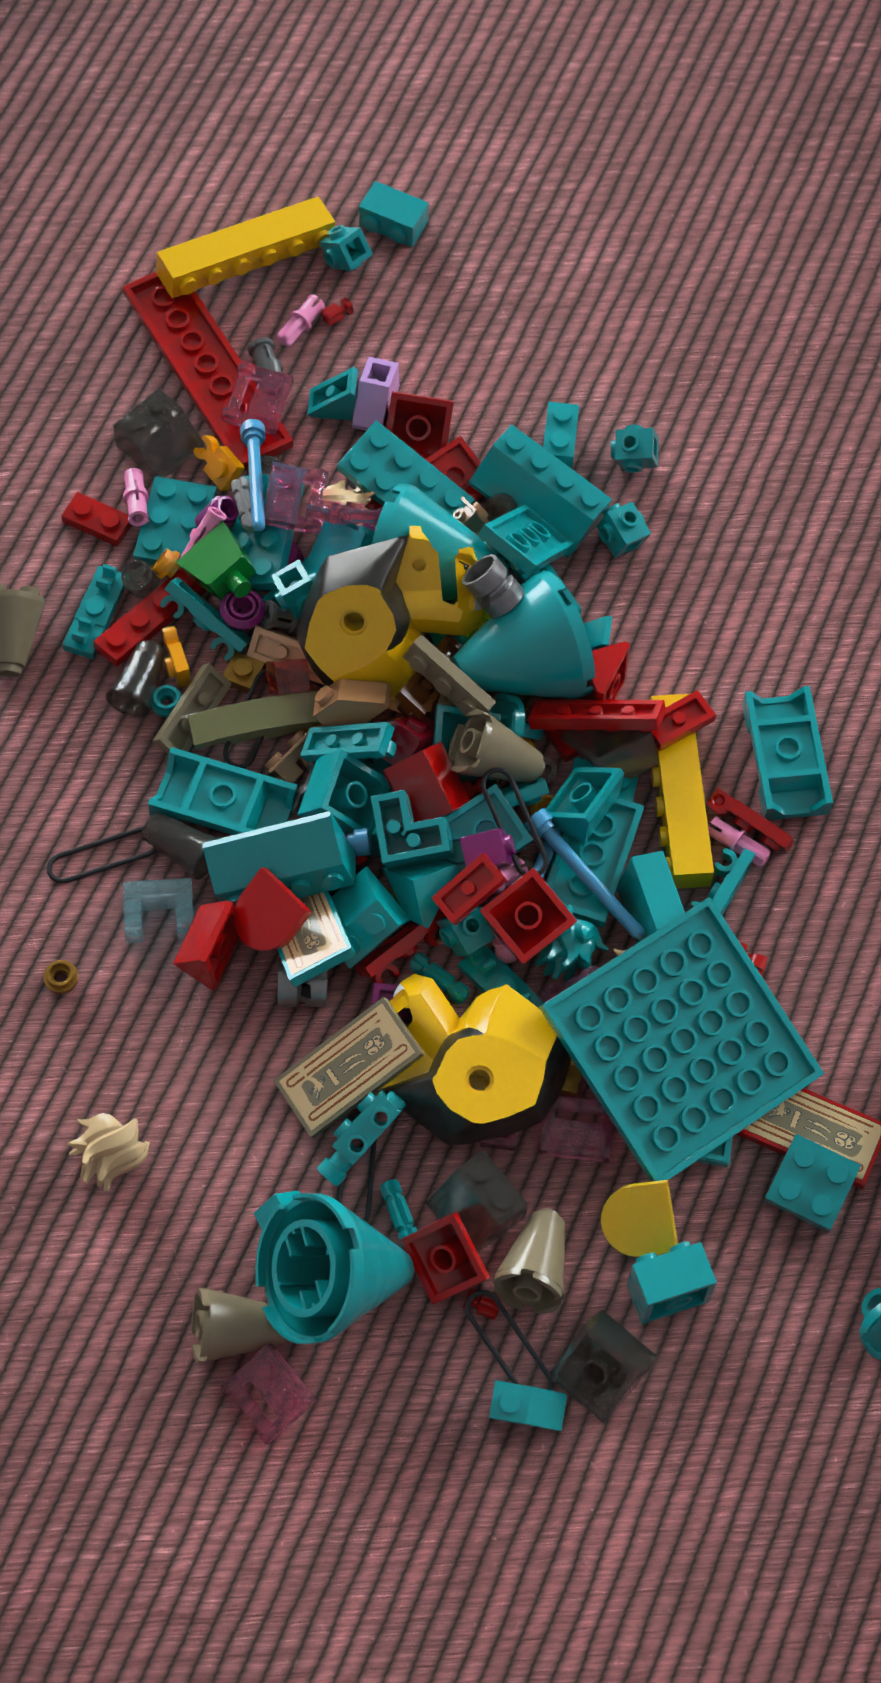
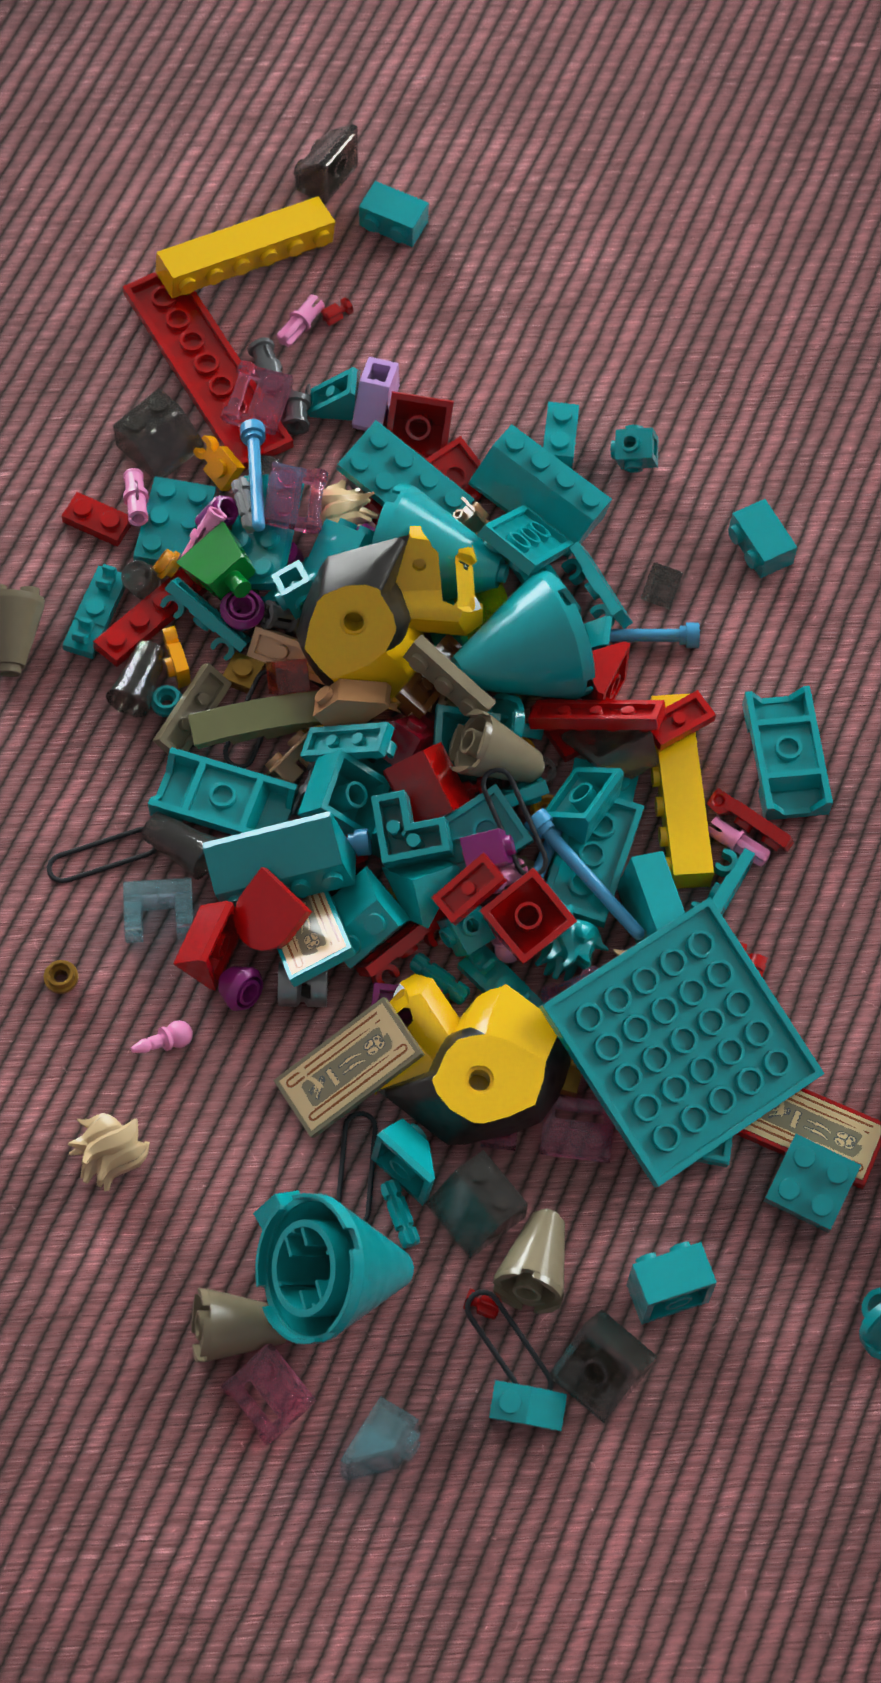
(177, 1035): none -> bright pink bar
(240, 987): none -> magenta cone
(296, 412): none -> dark grey piece
(328, 163): none -> clear smoke slope
(334, 513): clear pink plate -> none
(345, 248): teal brick -> none
(365, 1127): teal brick -> none
(381, 1442): none -> clear light blue slope
(406, 1157): none -> teal slope
(445, 1258): red slope -> none
(489, 582): flat silver wheel -> none
(499, 505): clear smoke tile -> none
(597, 586): none -> teal plate
(623, 529): teal brick -> none
(640, 1219): yellow tile -> none
(662, 585): none -> clear smoke slope
(686, 635): none -> dark azure piece
(762, 538): none -> teal brick

